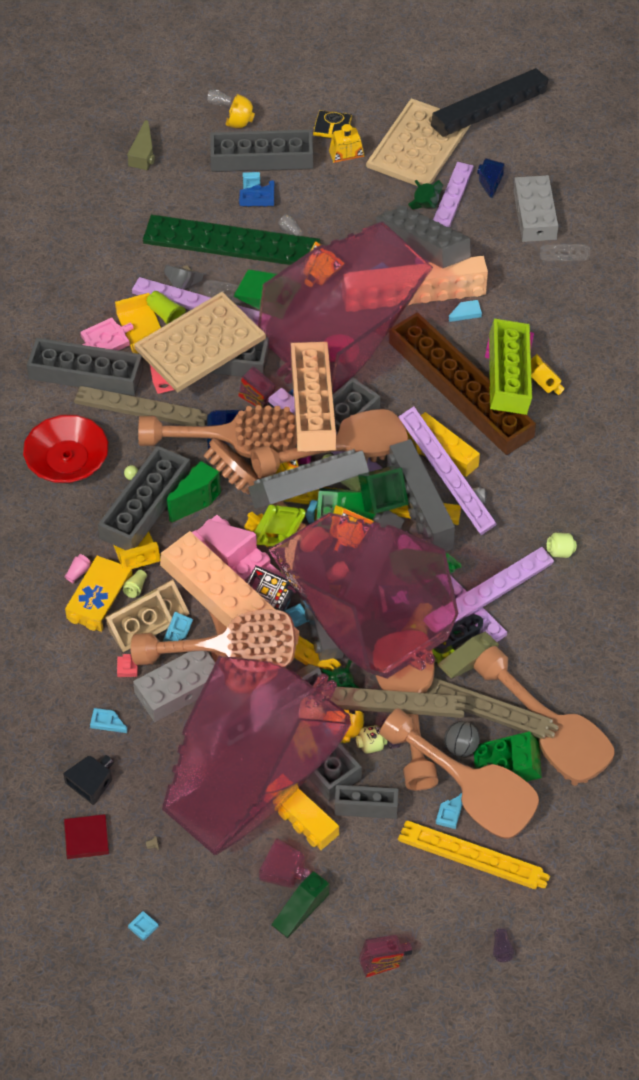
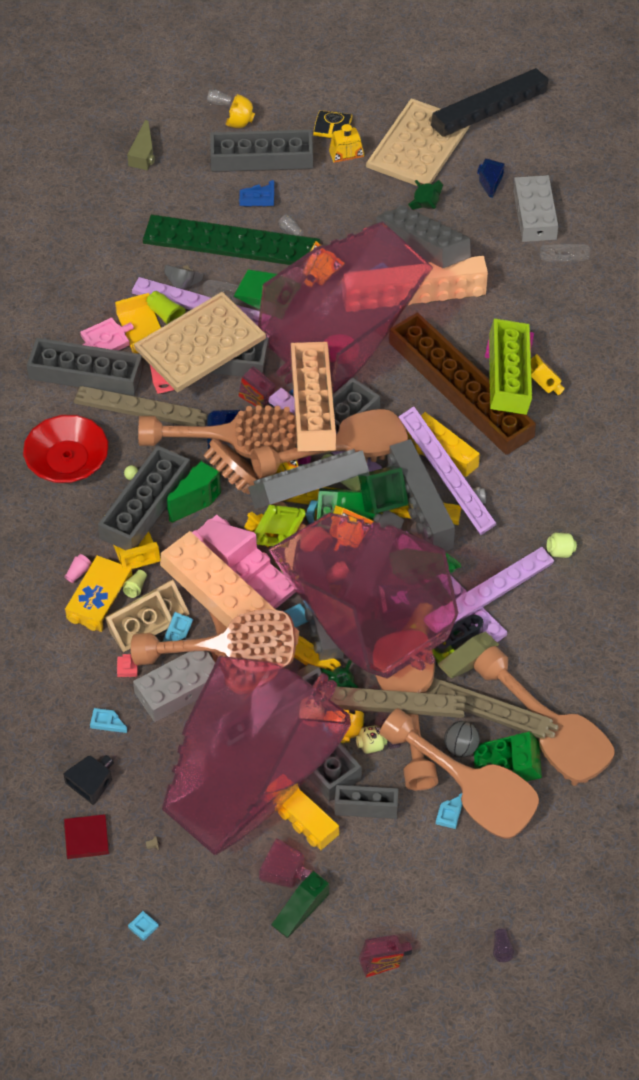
(251, 179): medium azure tile -> none
(272, 588): container -> none
(453, 194): lavender plate -> none
(466, 310): medium azure tile -> none
(473, 855): yellow hinge -> none

